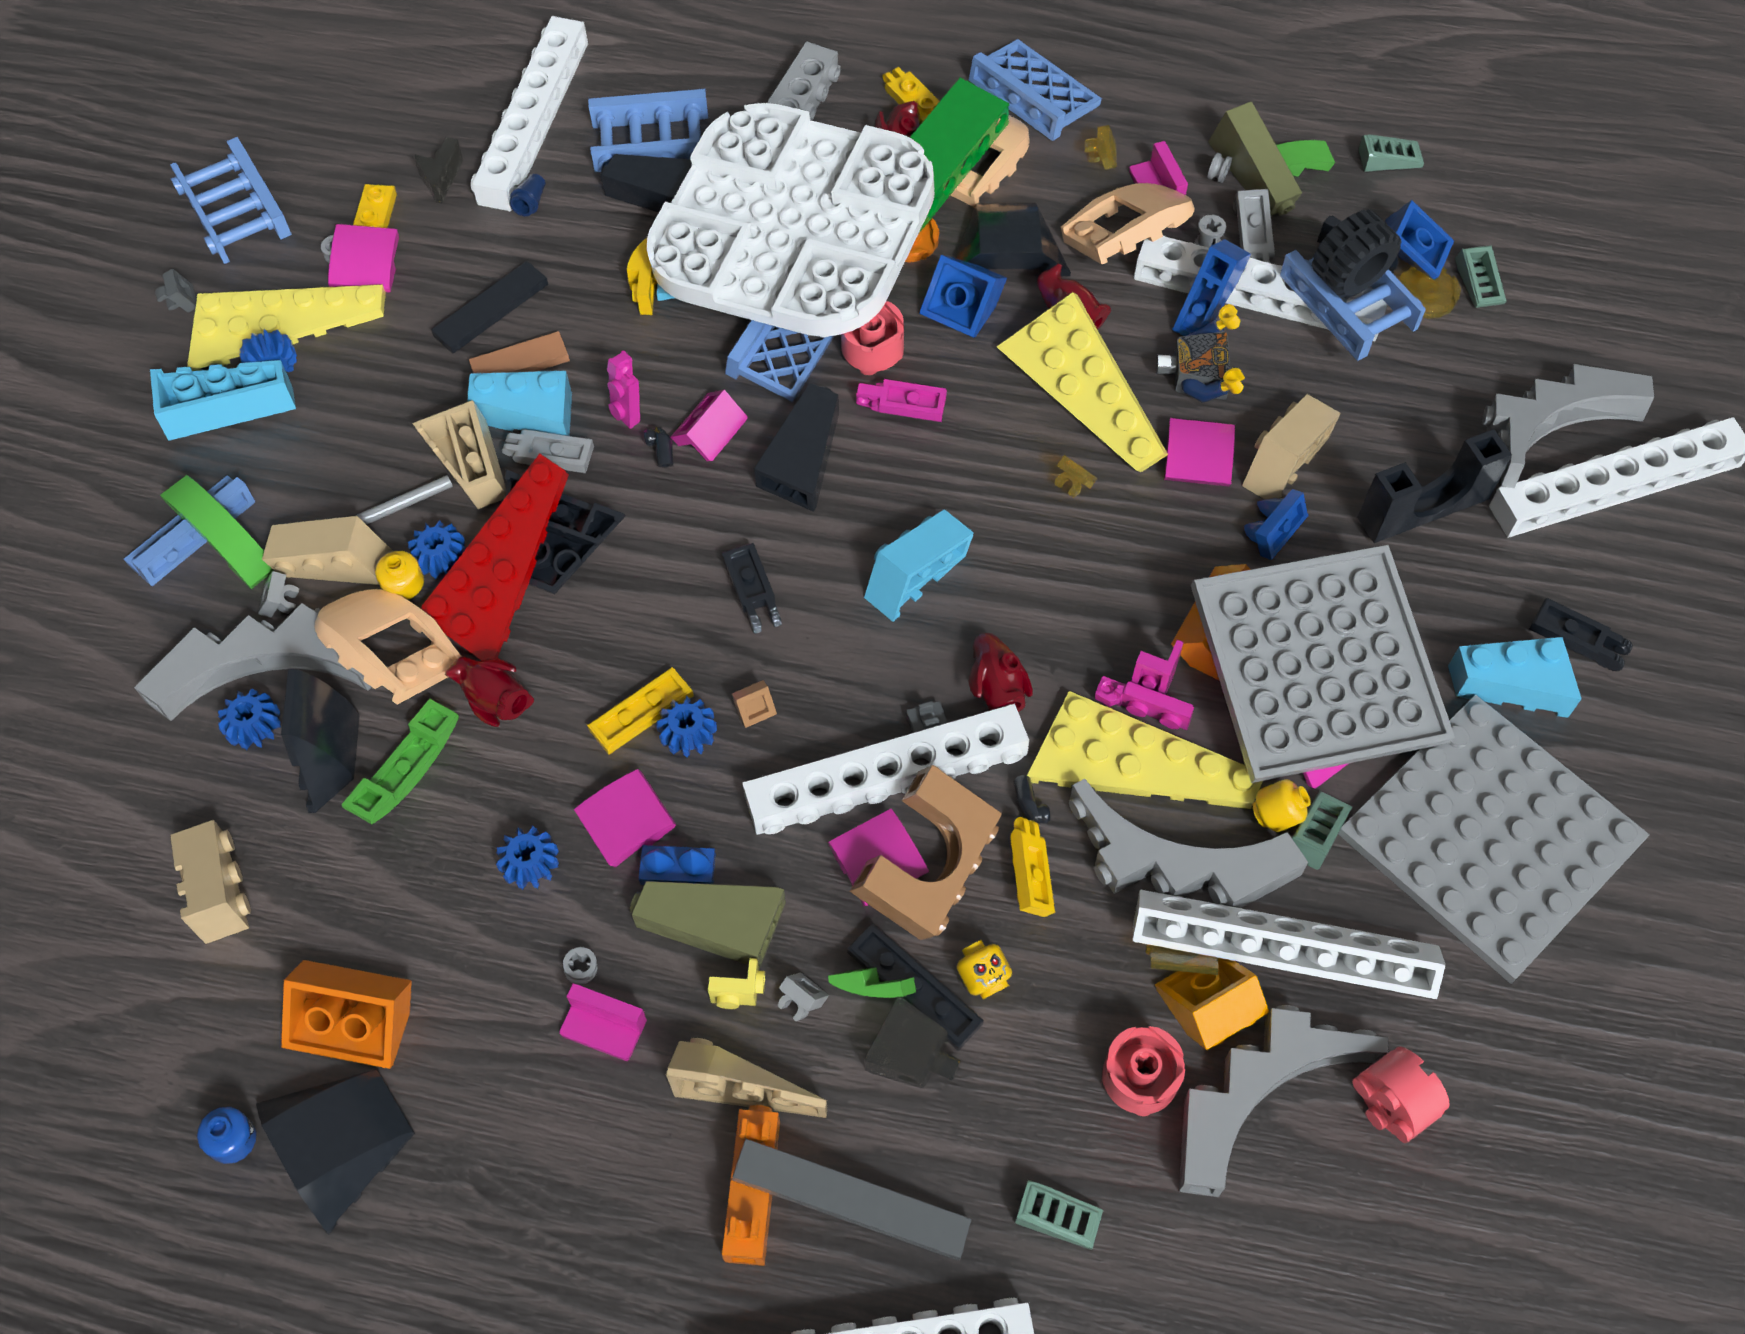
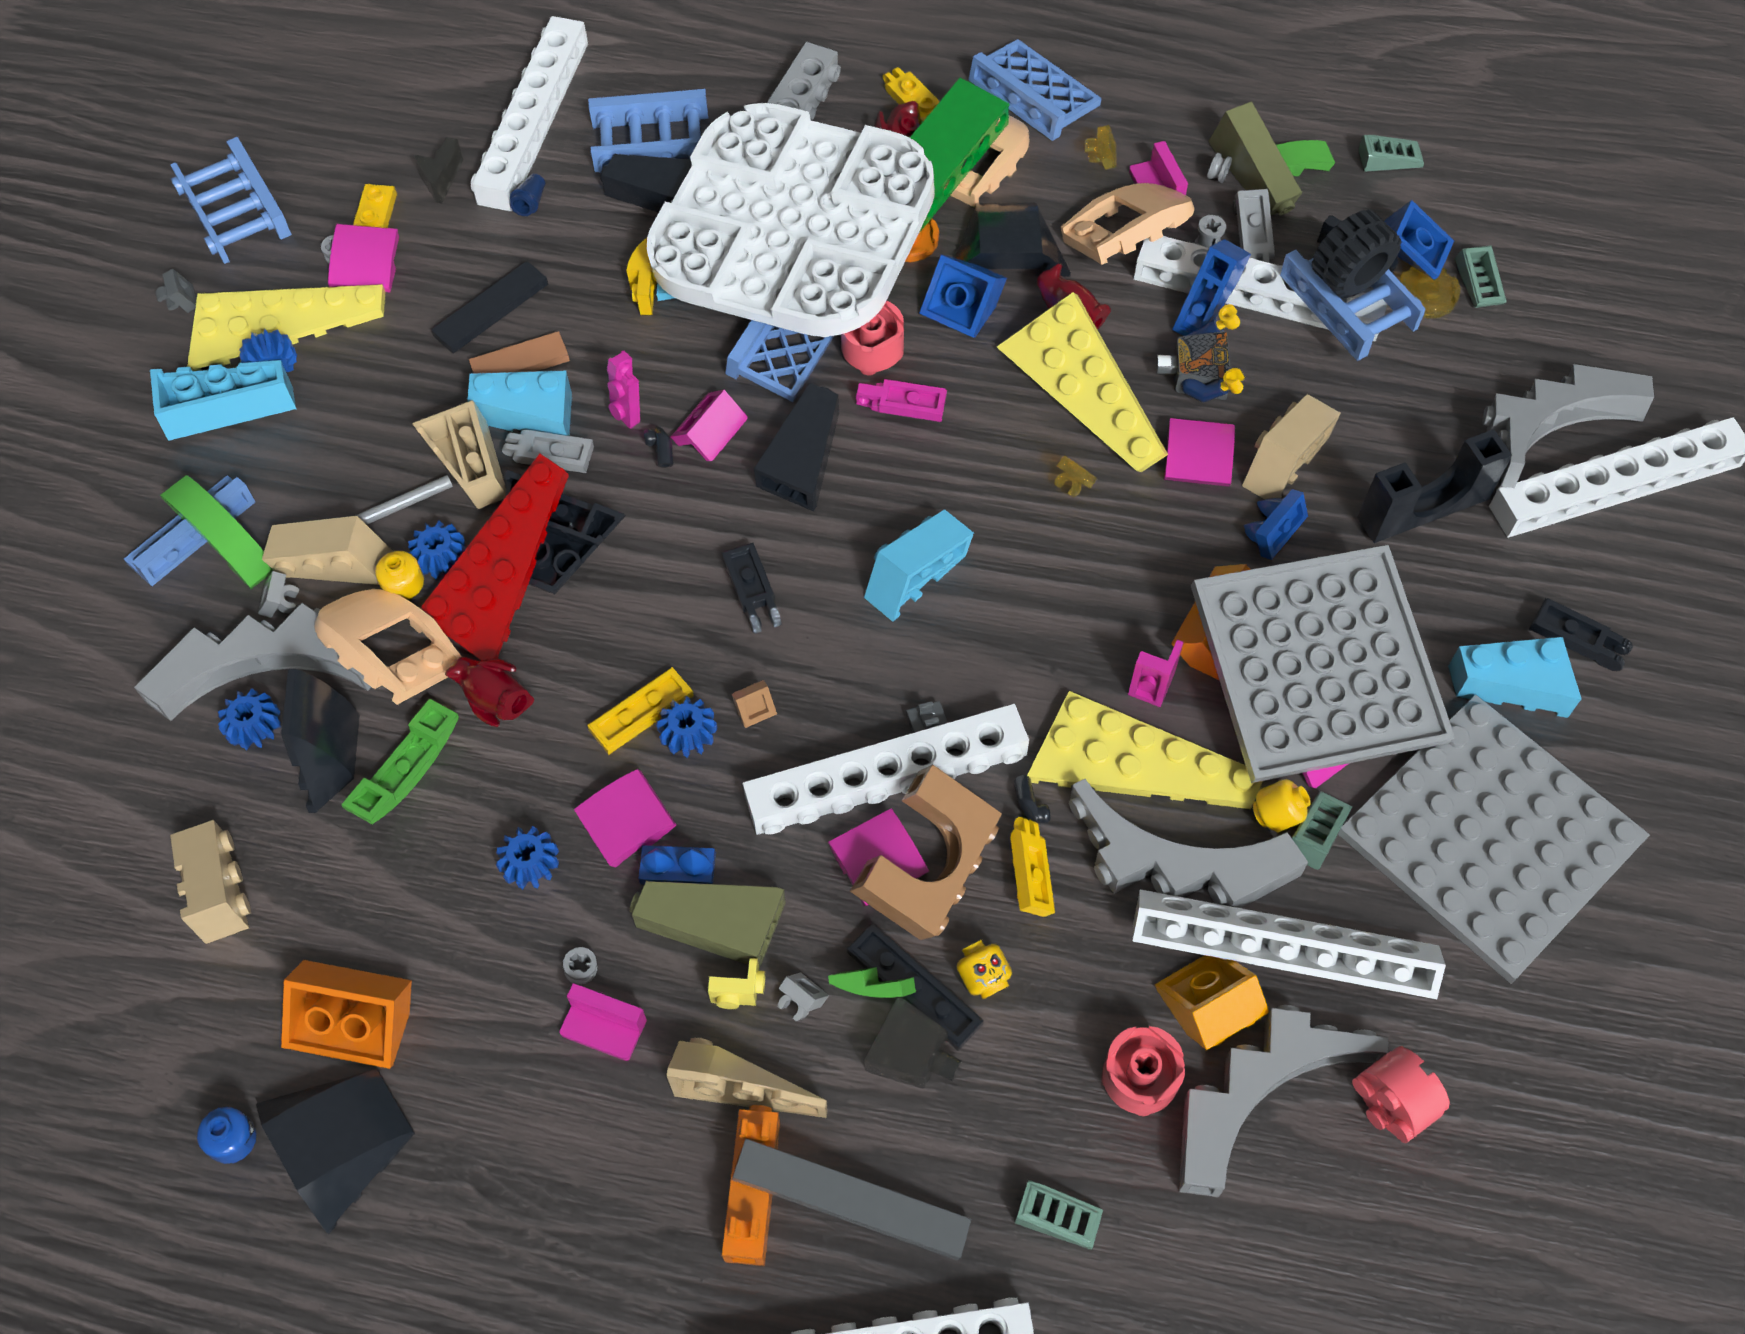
(998, 674): dark red animal -> none
(1144, 701): dark pink hinge -> none
(1180, 960): clear yellow piece -> none

